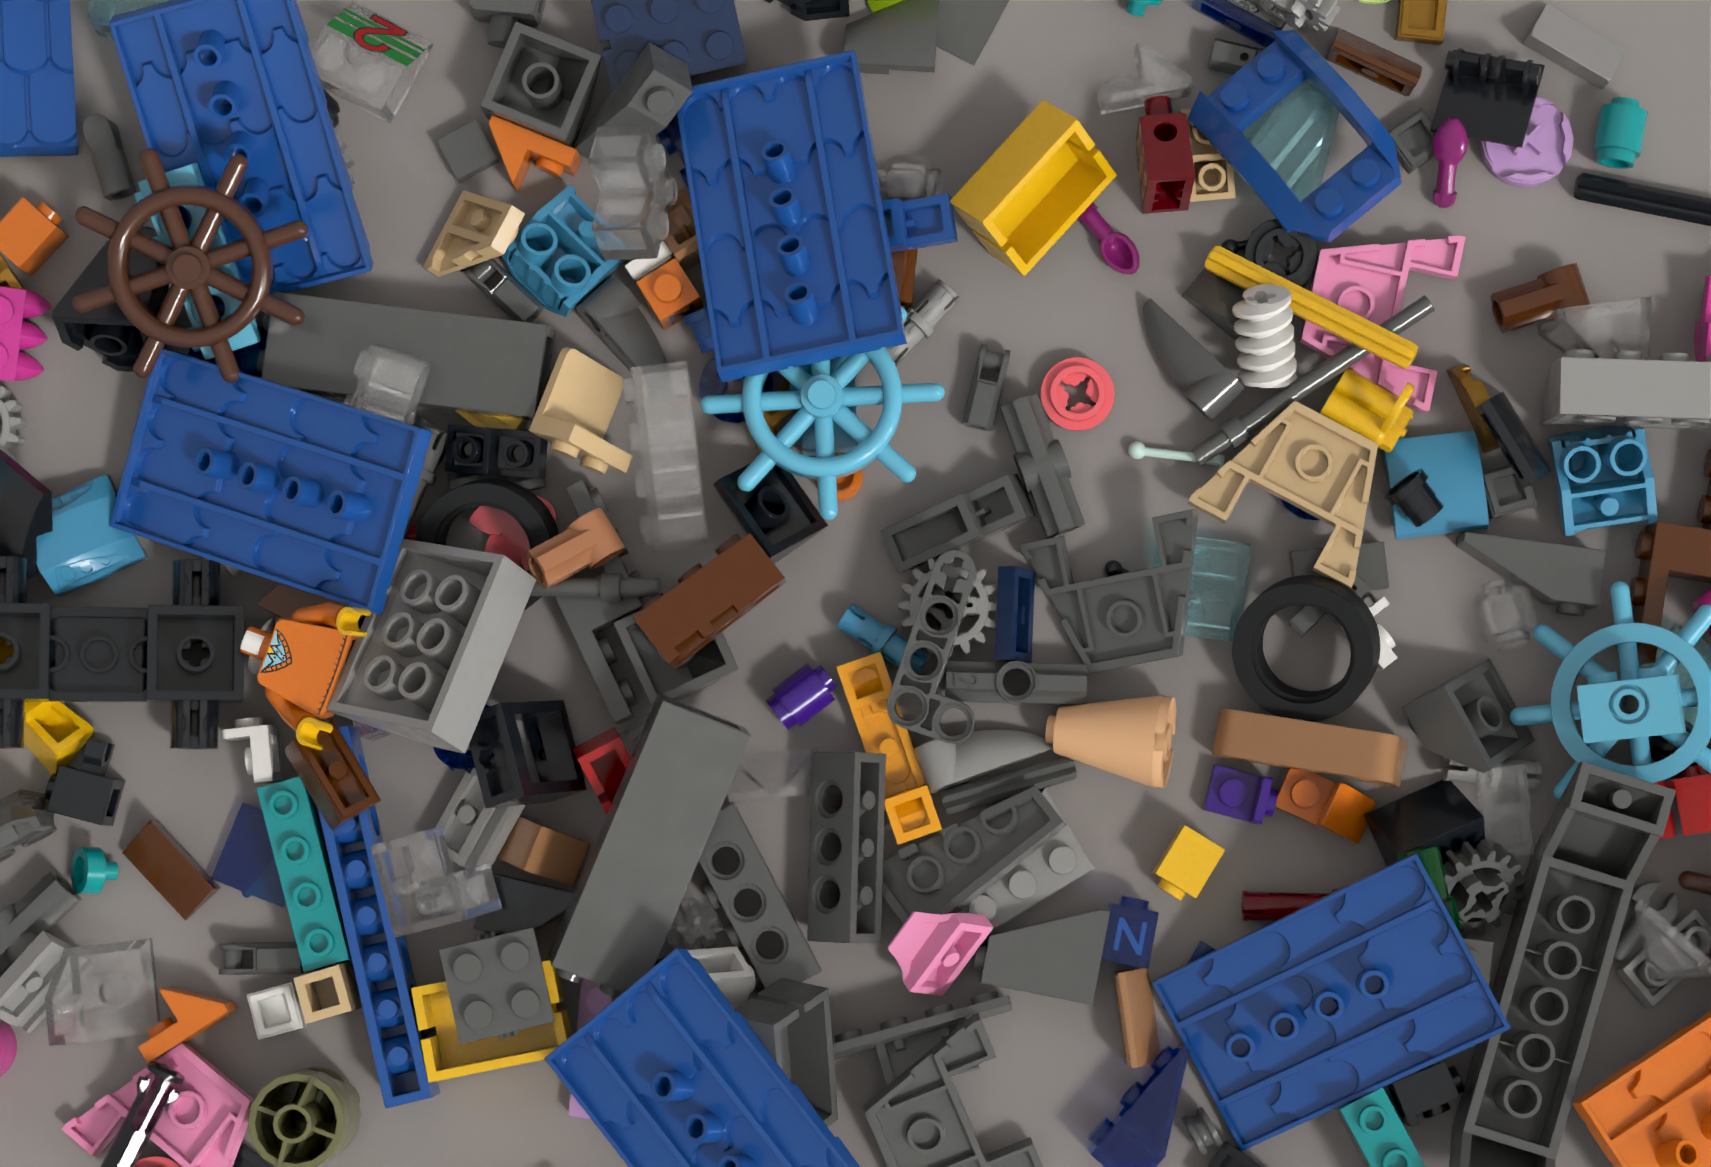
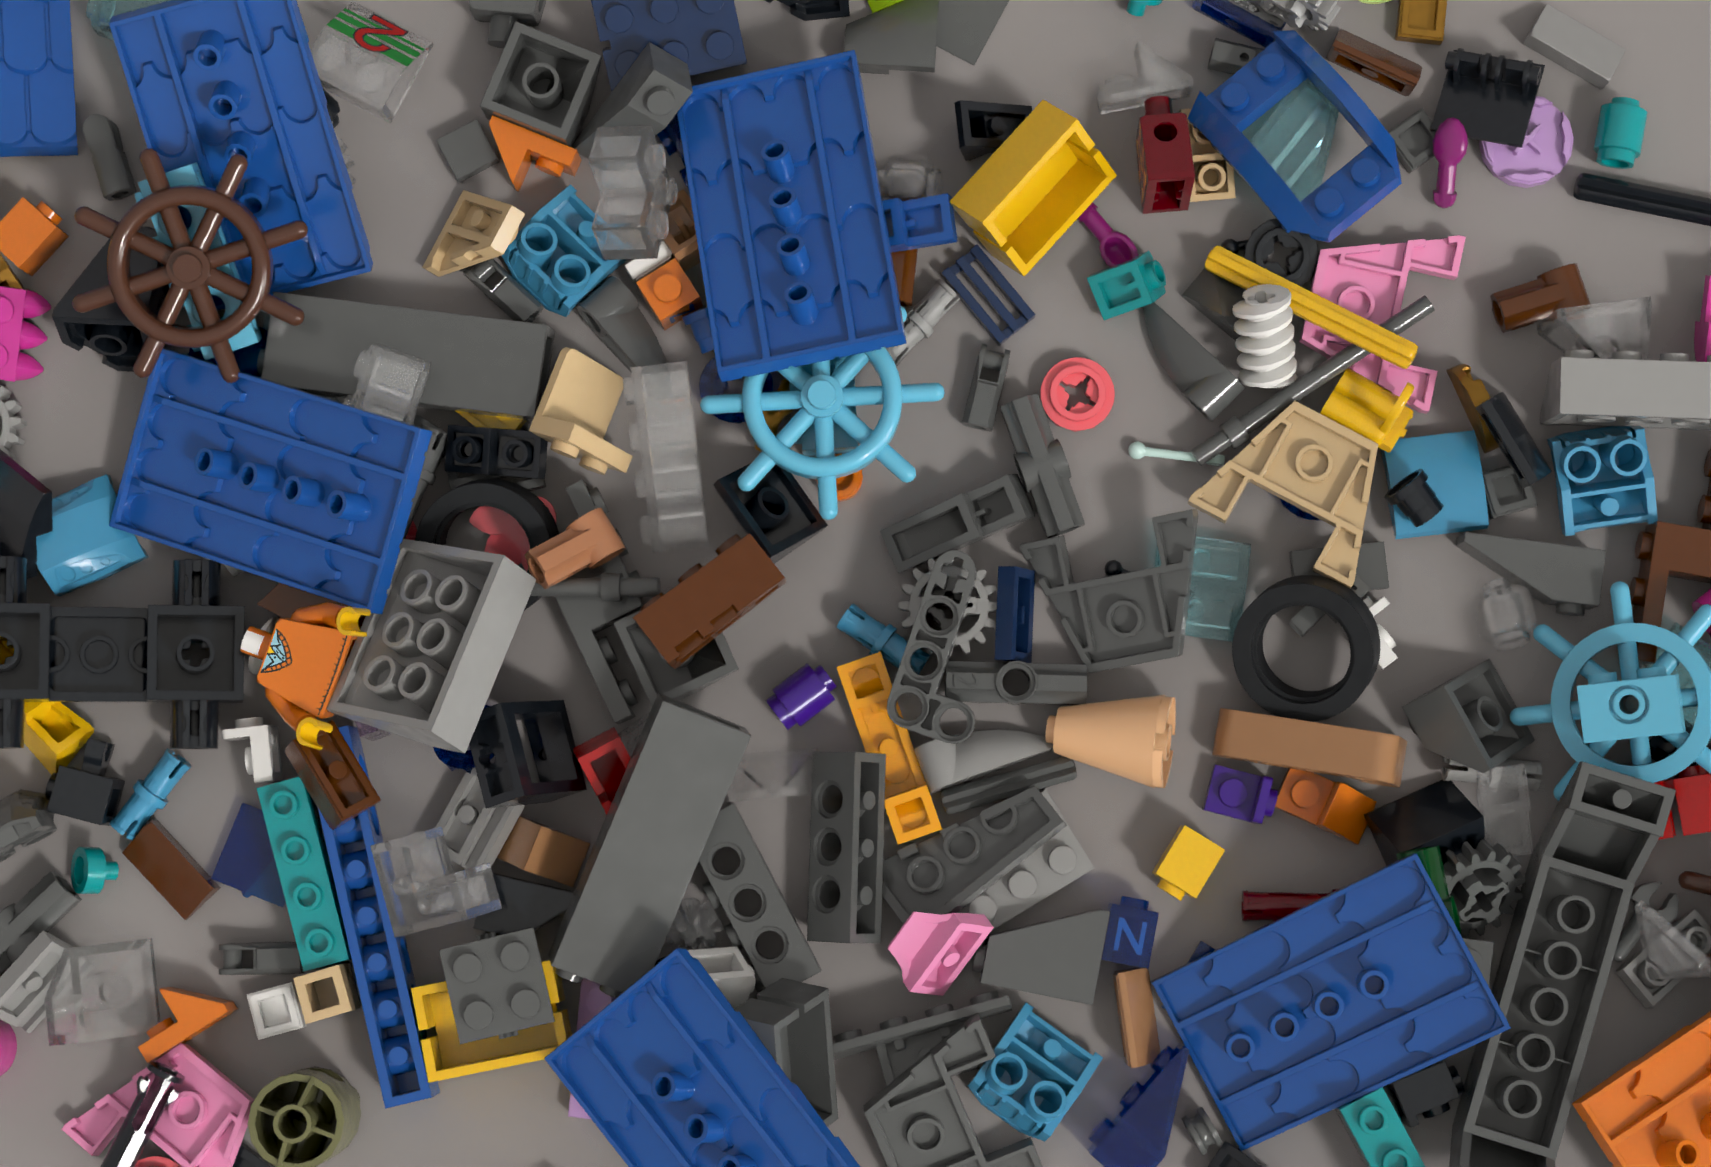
(150, 794): none -> dark azure pin
(986, 125): none -> black slope
(1001, 282): none -> dark blue tile
(1033, 1075): none -> dark azure slope
(1128, 285): none -> teal bracket

